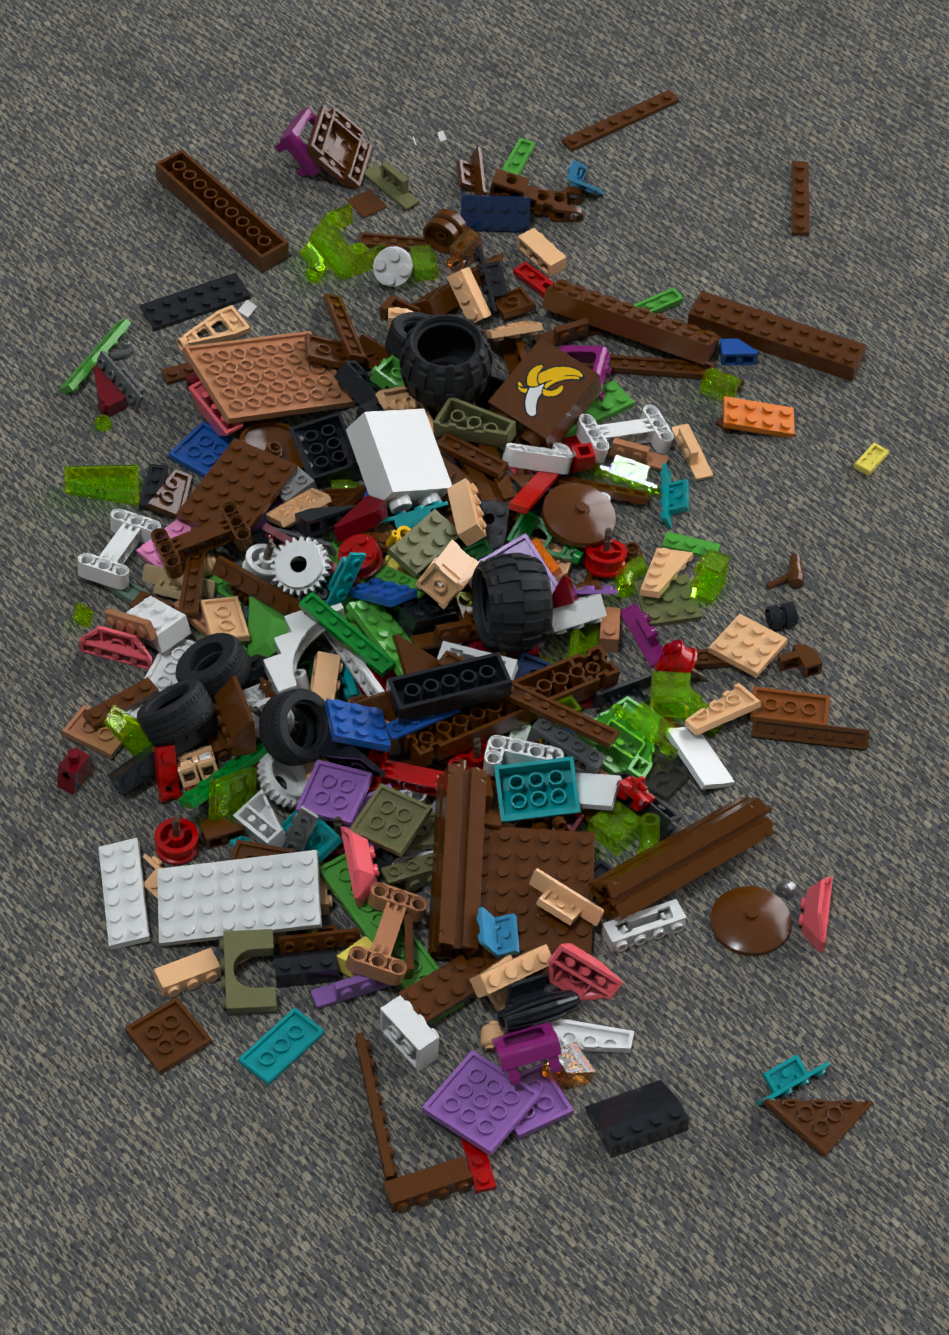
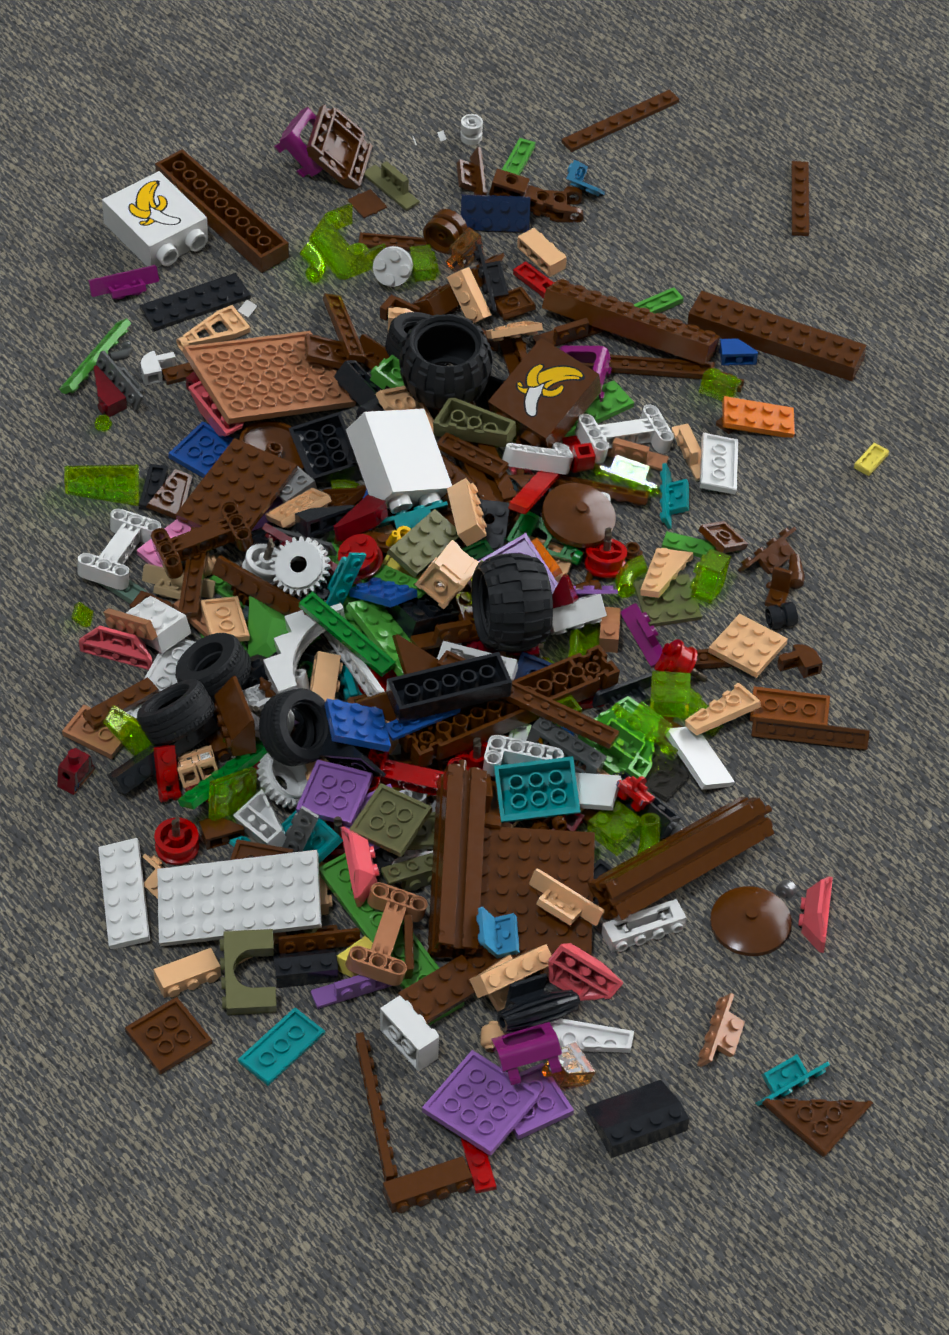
(124, 283): none -> magenta bracket
(152, 365): none -> white brick
(155, 220): none -> white brick
(471, 129): none -> white wheel
(719, 463): none -> white tile
(723, 537): none -> reddish brown plate
(723, 1032): none -> nougat bracket
(772, 556): none -> reddish brown bracket
(779, 587): none -> reddish brown bracket

